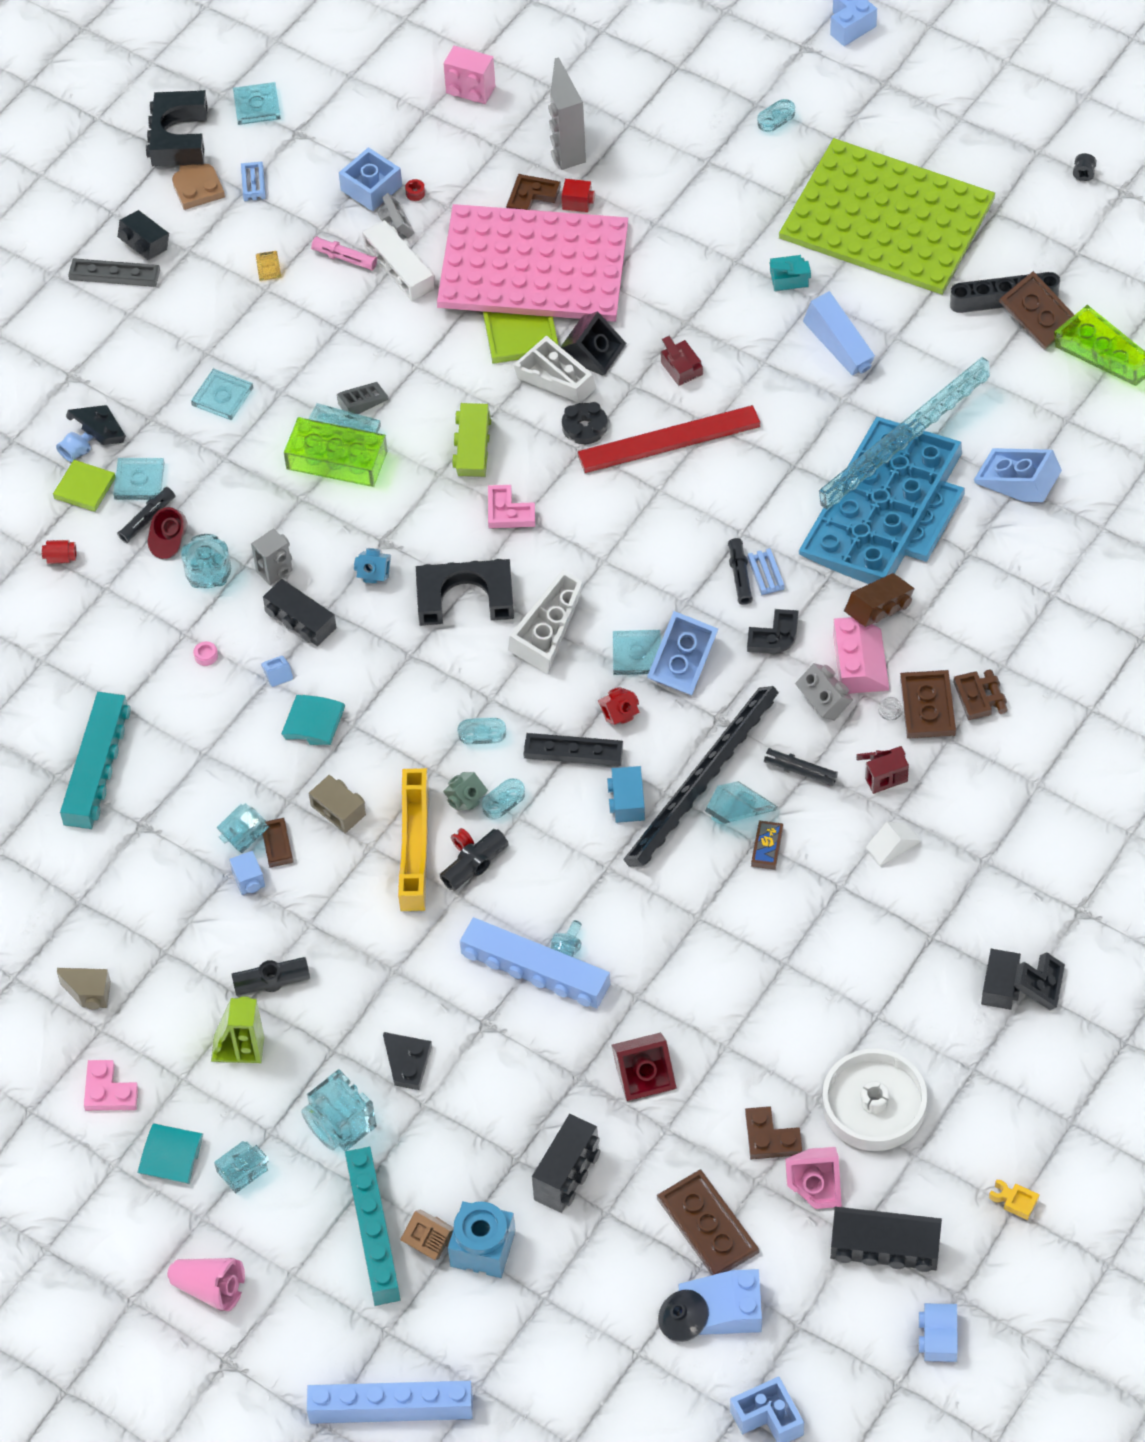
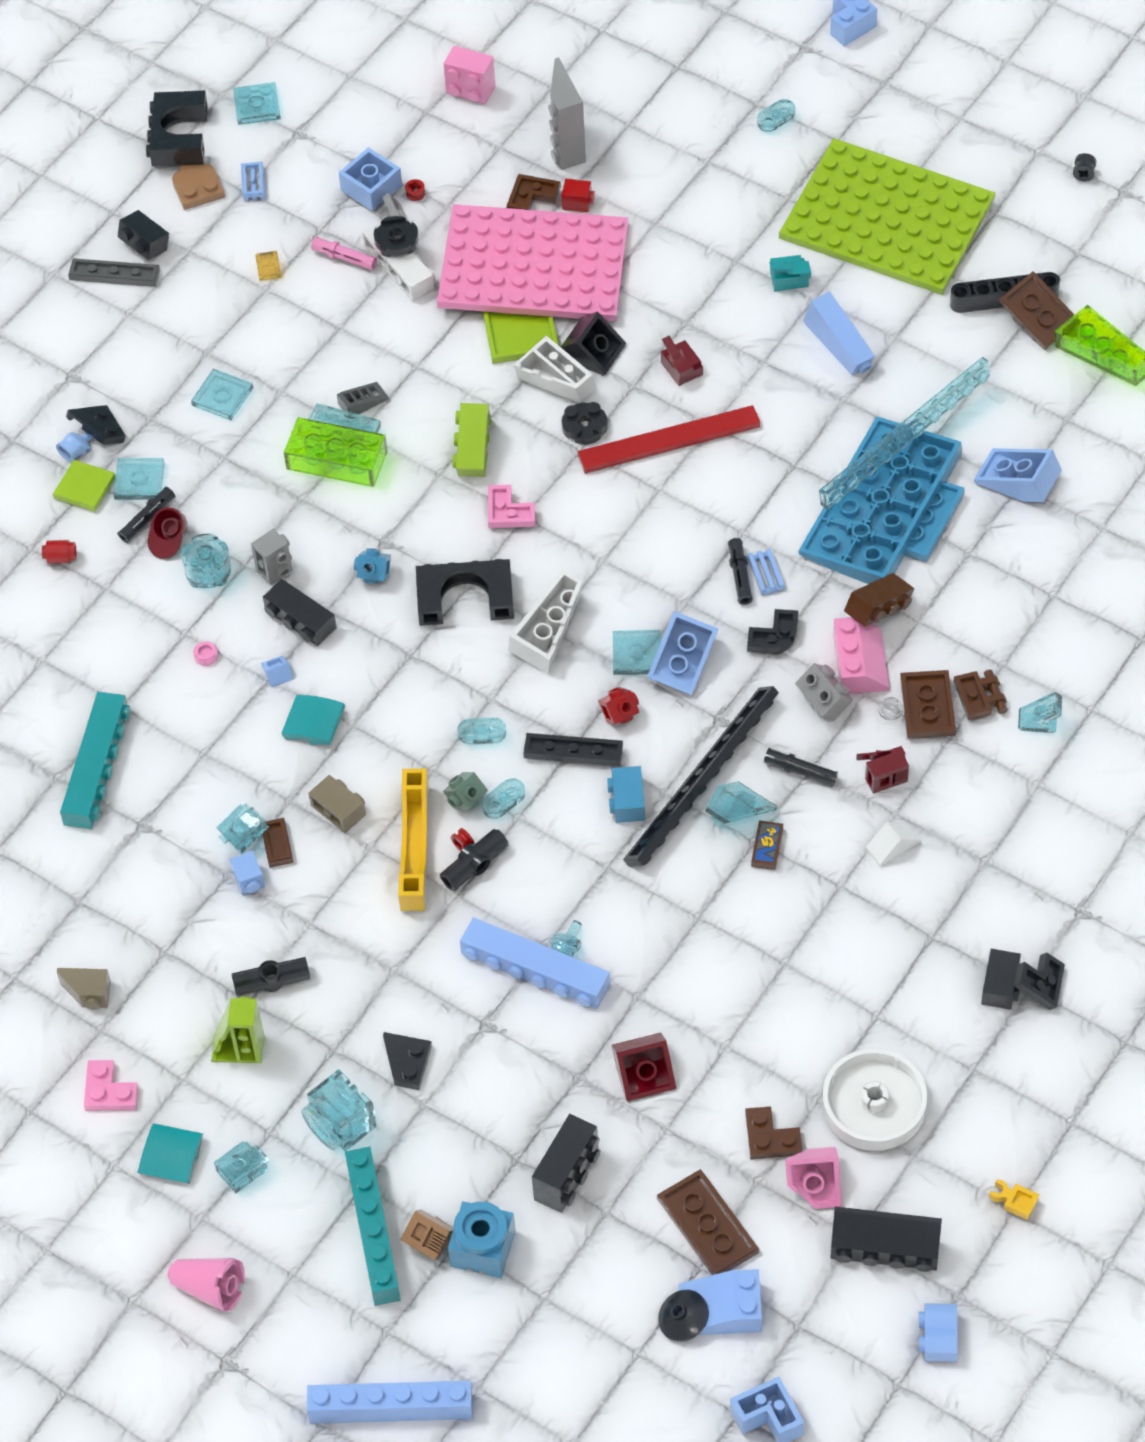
(396, 246): none -> black plate
(1041, 714): none -> clear light blue slope

